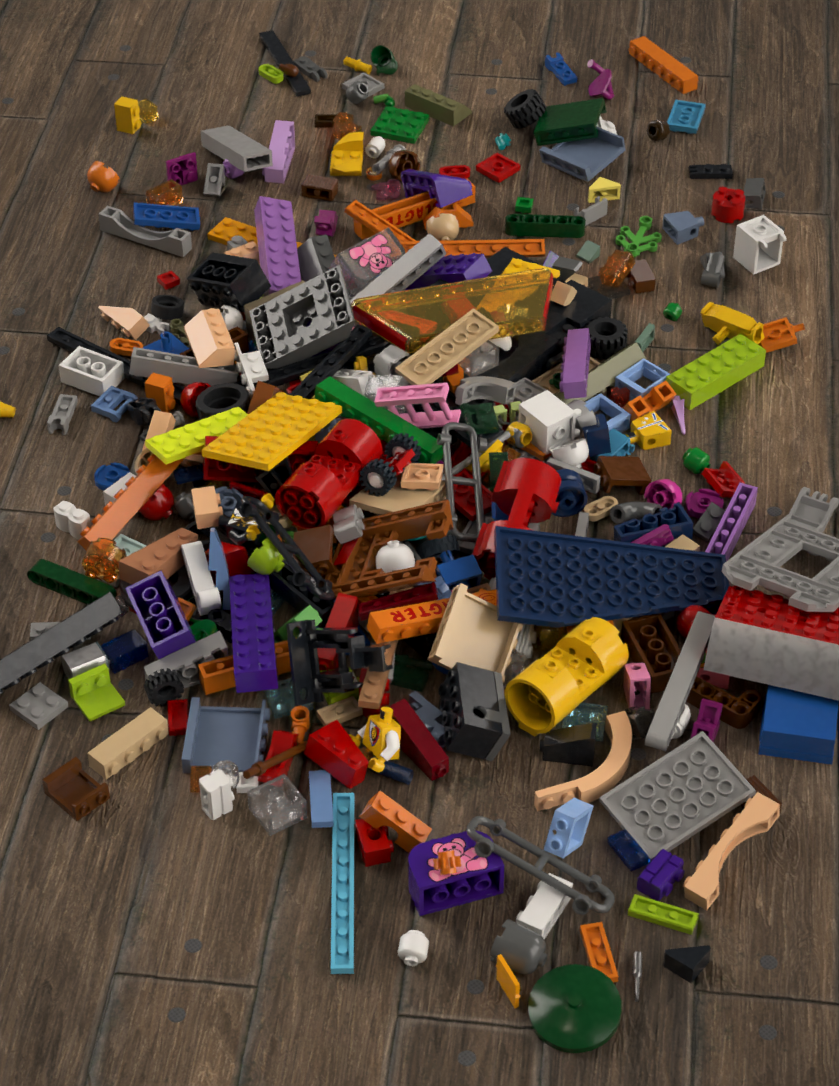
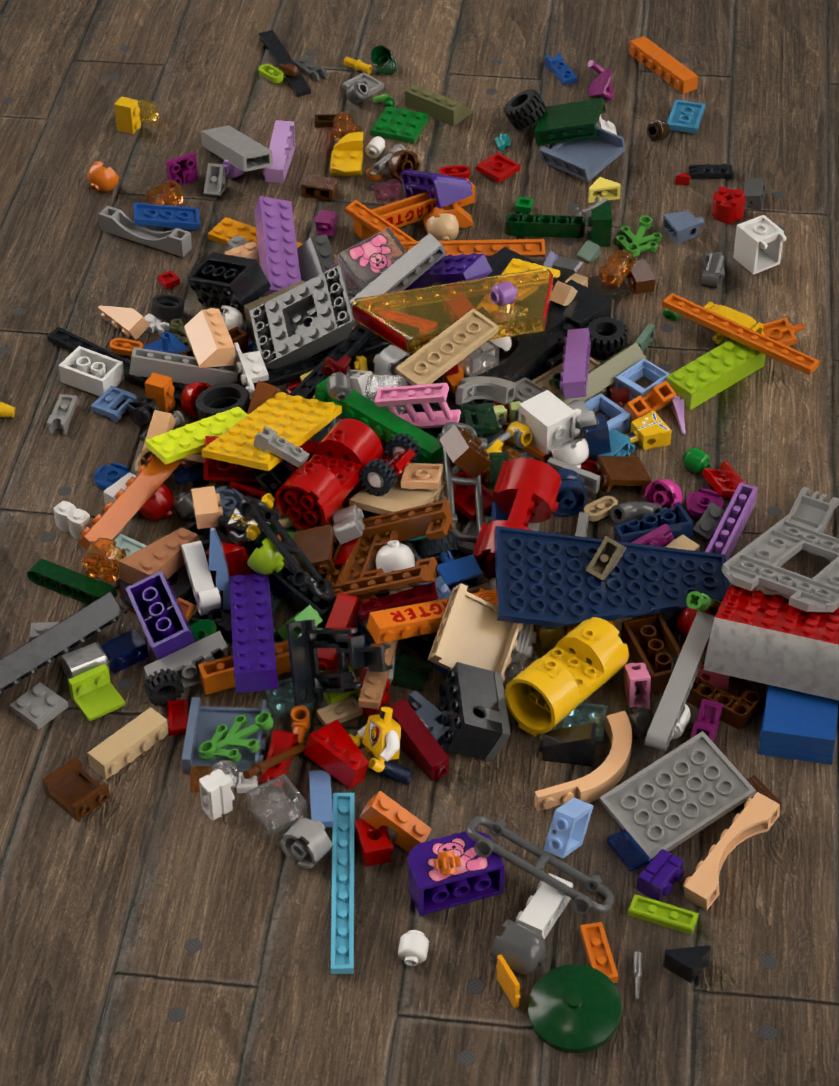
(210, 749): none -> bright green plant
(279, 446): none -> light grey plate
(306, 842): none -> light grey brick
(331, 366): none -> dark red bracket
(339, 386): none -> dark grey head
(465, 450): none -> reddish brown brick
(503, 293): none -> medium lavender head
(600, 225): none -> dark green slope
(606, 558): none -> dark tan slope
(682, 179): none -> red piece
(702, 602): none -> bright green pin
(741, 334): none -> orange plate

